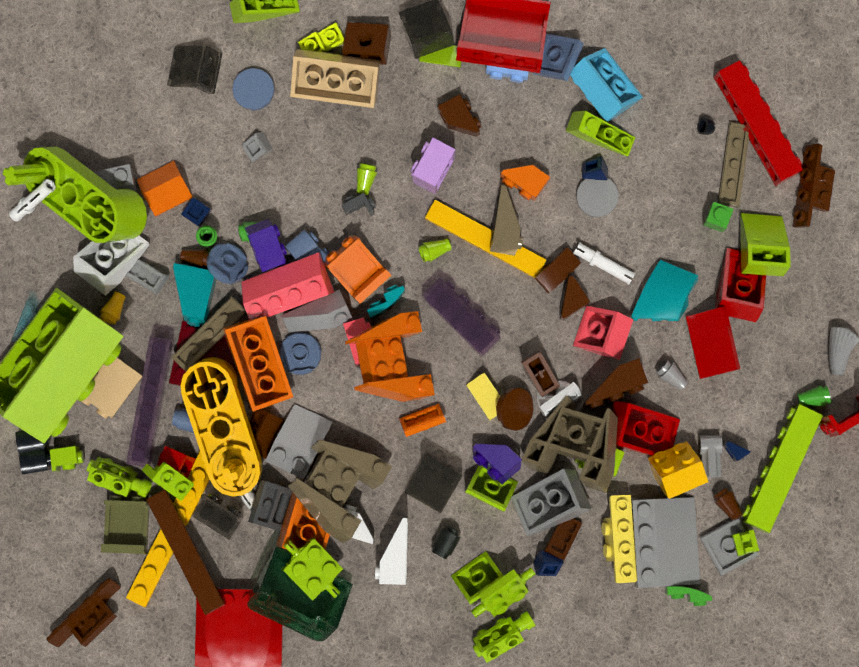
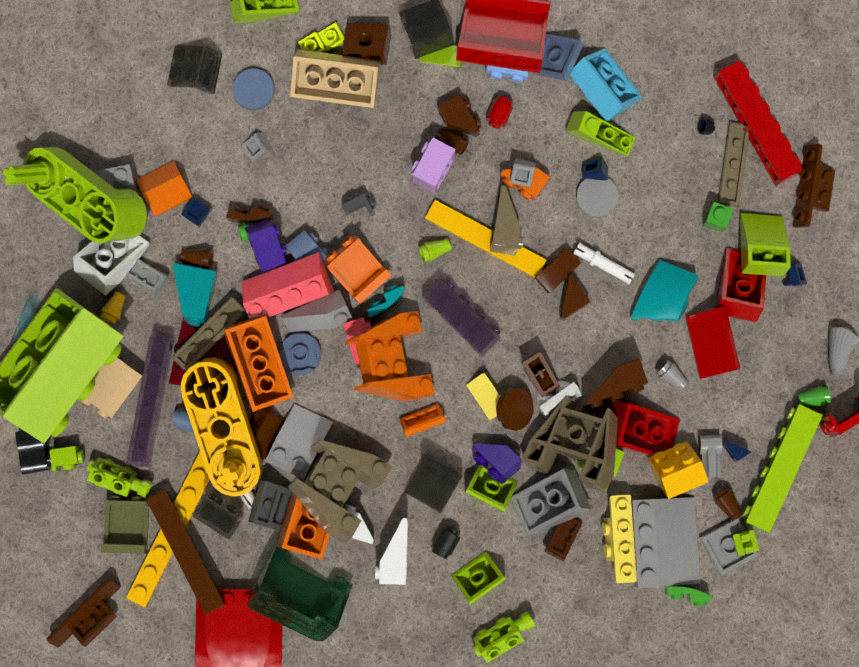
(20, 210): white pin -> none
(169, 479): lime bracket -> none
(177, 460): red brick -> none
(205, 231): bright green cone -> none
(227, 263): sand blue tile -> none
(255, 215): none -> reddish brown slope
(312, 568): lime plate -> none
(365, 178): lime cone -> none
(453, 140): none -> reddish brown cone
(499, 112): none -> red brick
(503, 593): lime plate -> none
(522, 172): none -> light grey slope
(547, 564): dark blue slope -> none
(603, 332): coral slope -> none
(797, 276): none -> dark blue tile

